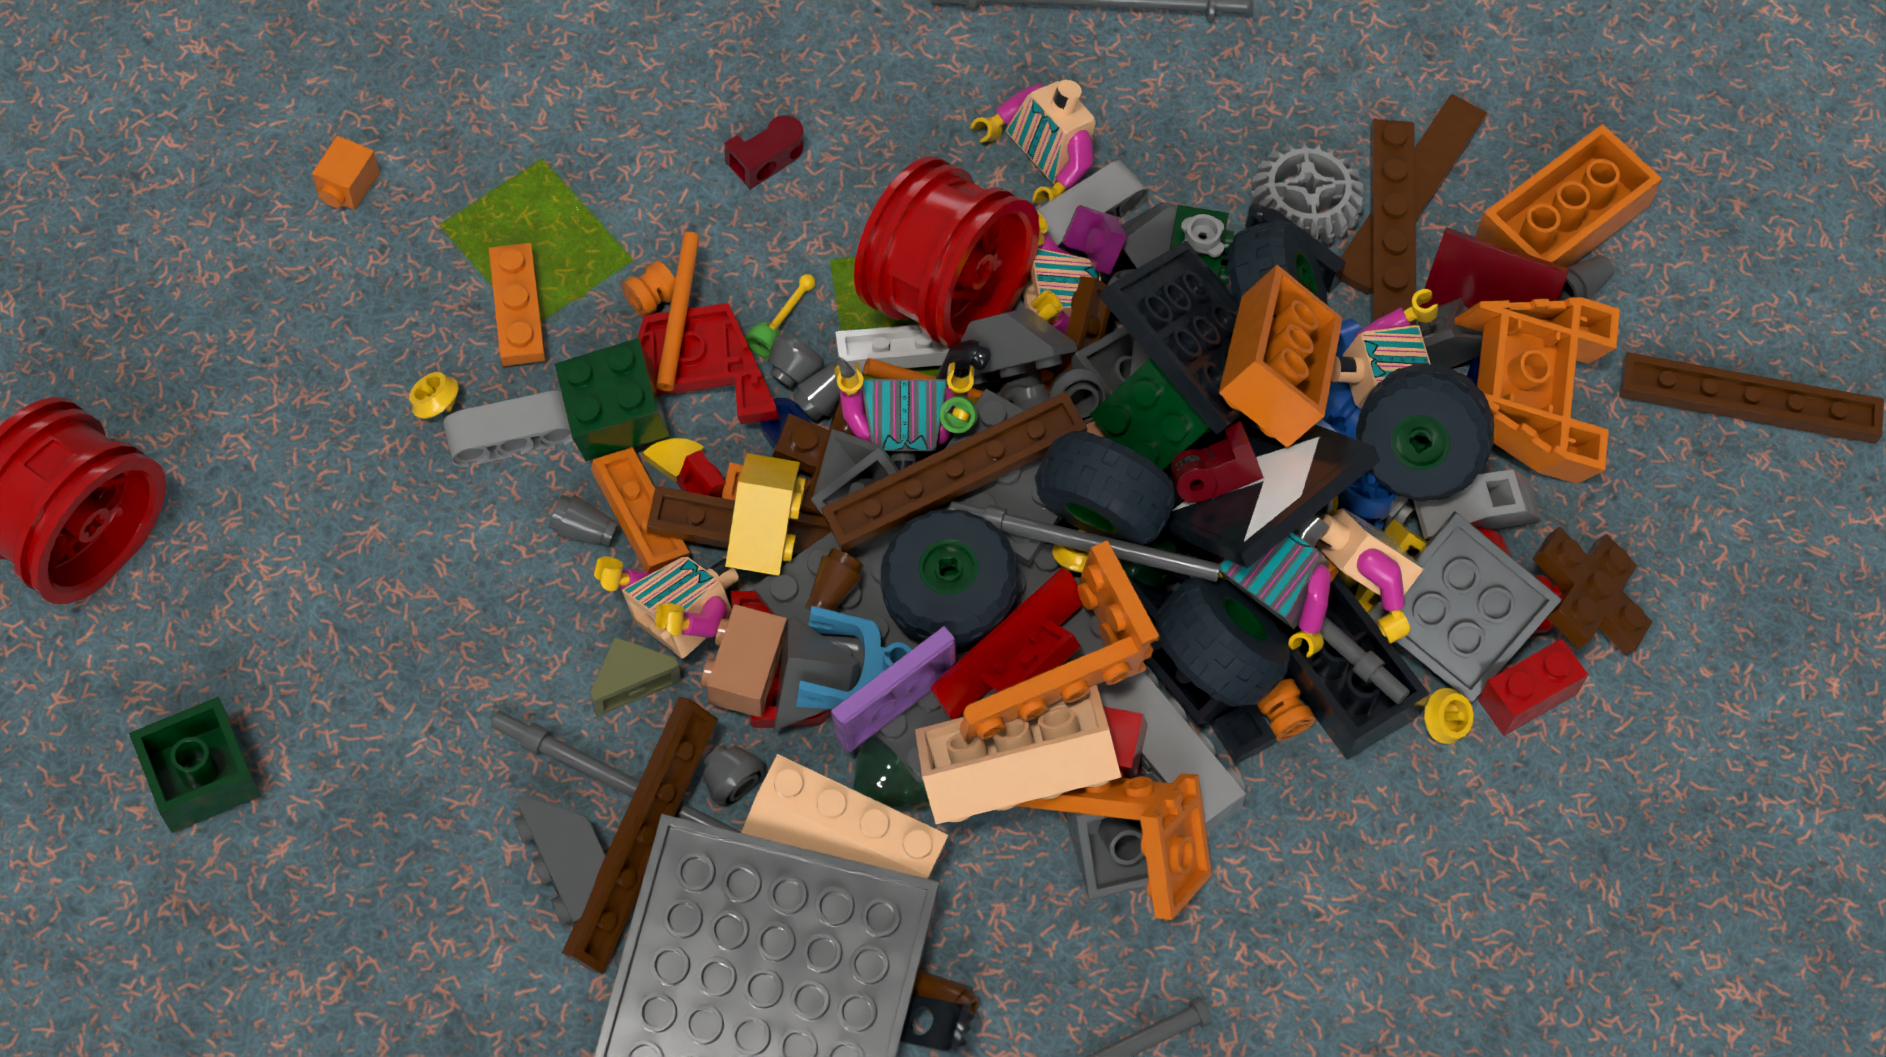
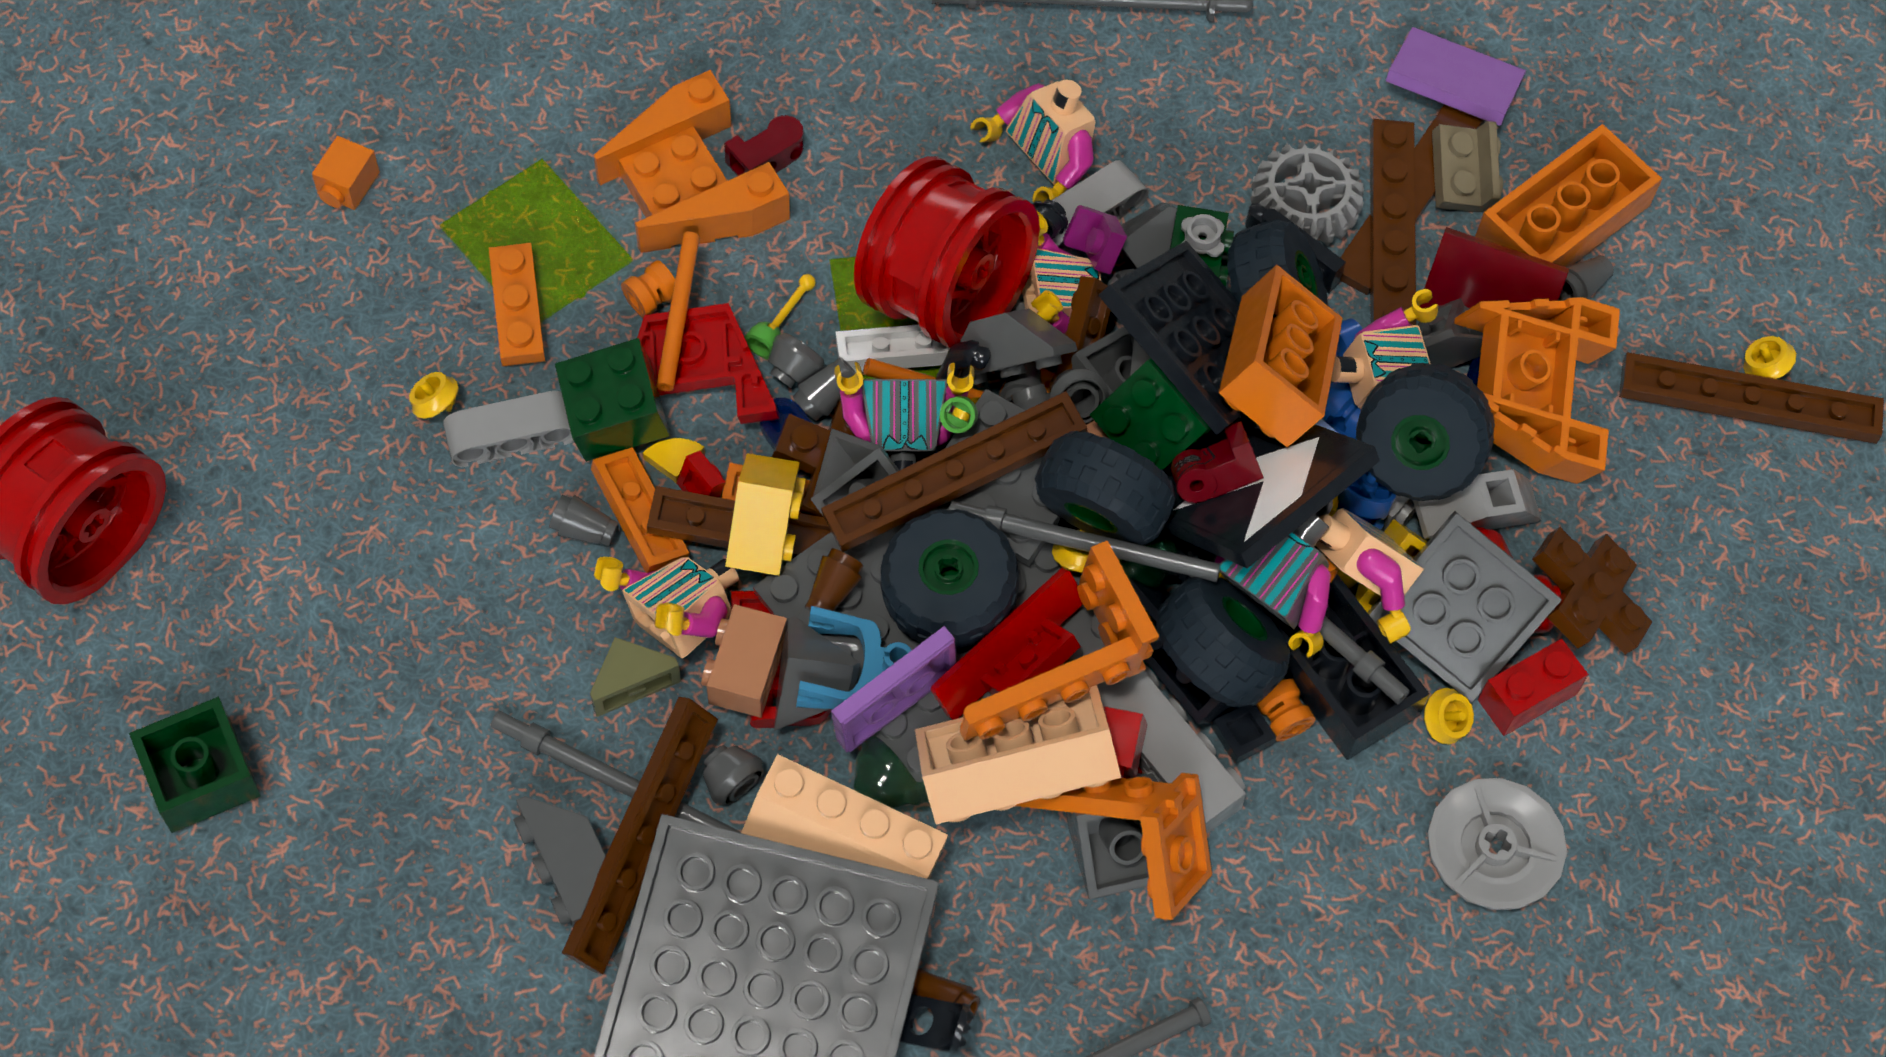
(679, 179): none -> orange wedge
(1054, 215): none -> black plate
(1455, 76): none -> medium lavender tile
(1466, 167): none -> dark tan bracket
(1530, 851): none -> light grey piece
(1769, 357): none -> yellow hat

